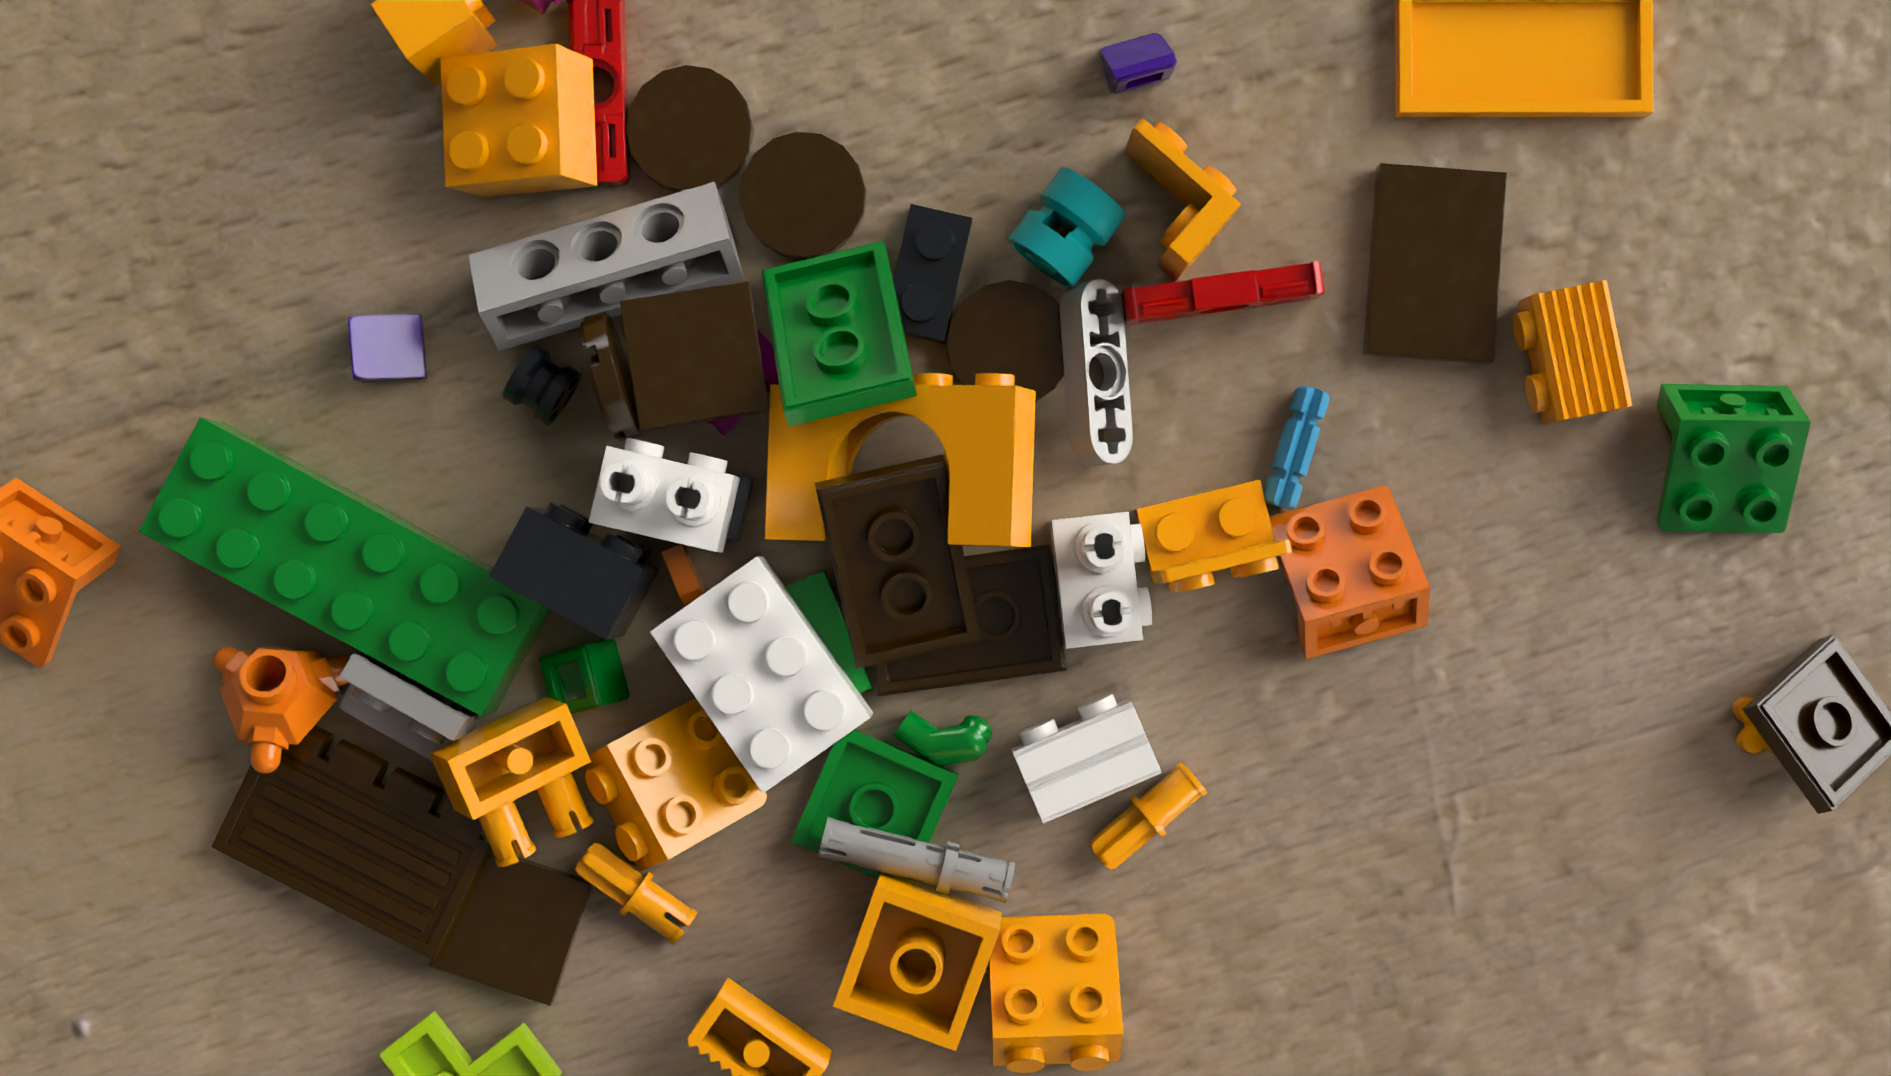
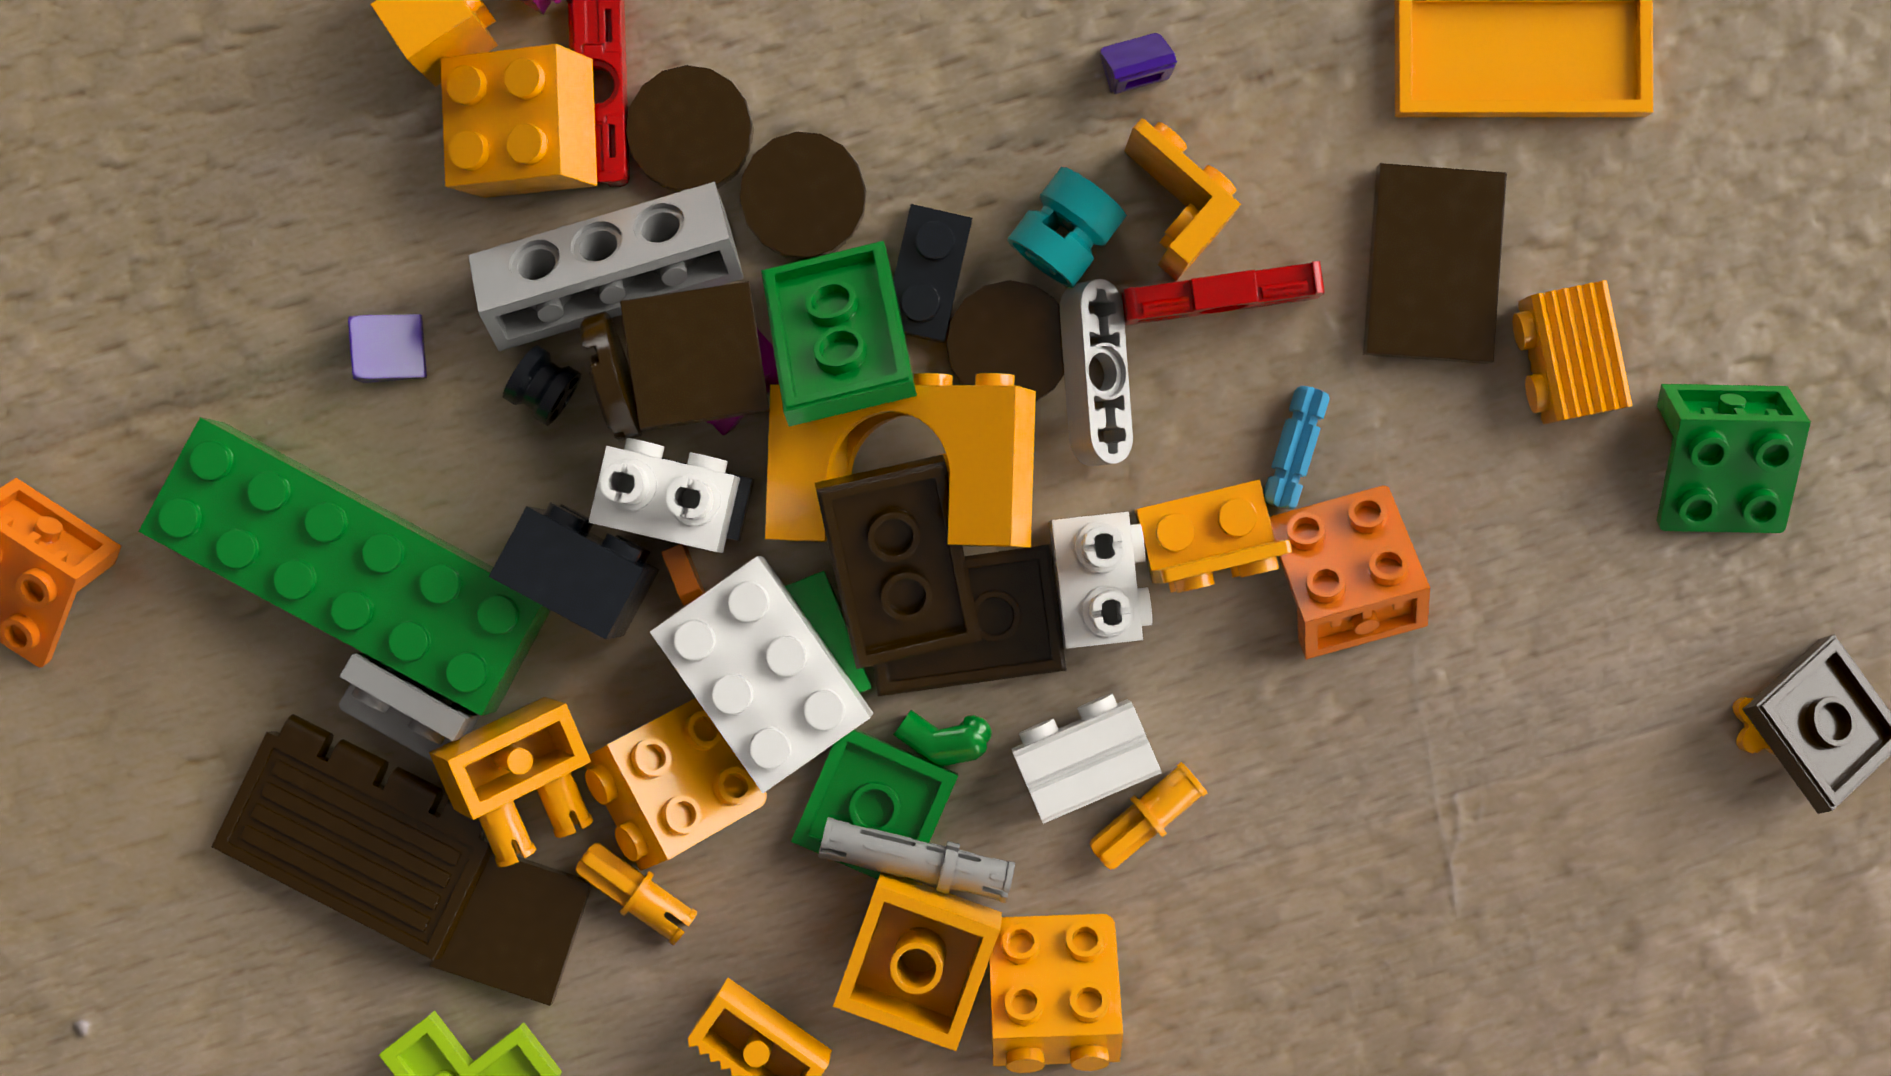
(276, 696): orange rock -> none
(585, 676): green slope -> none

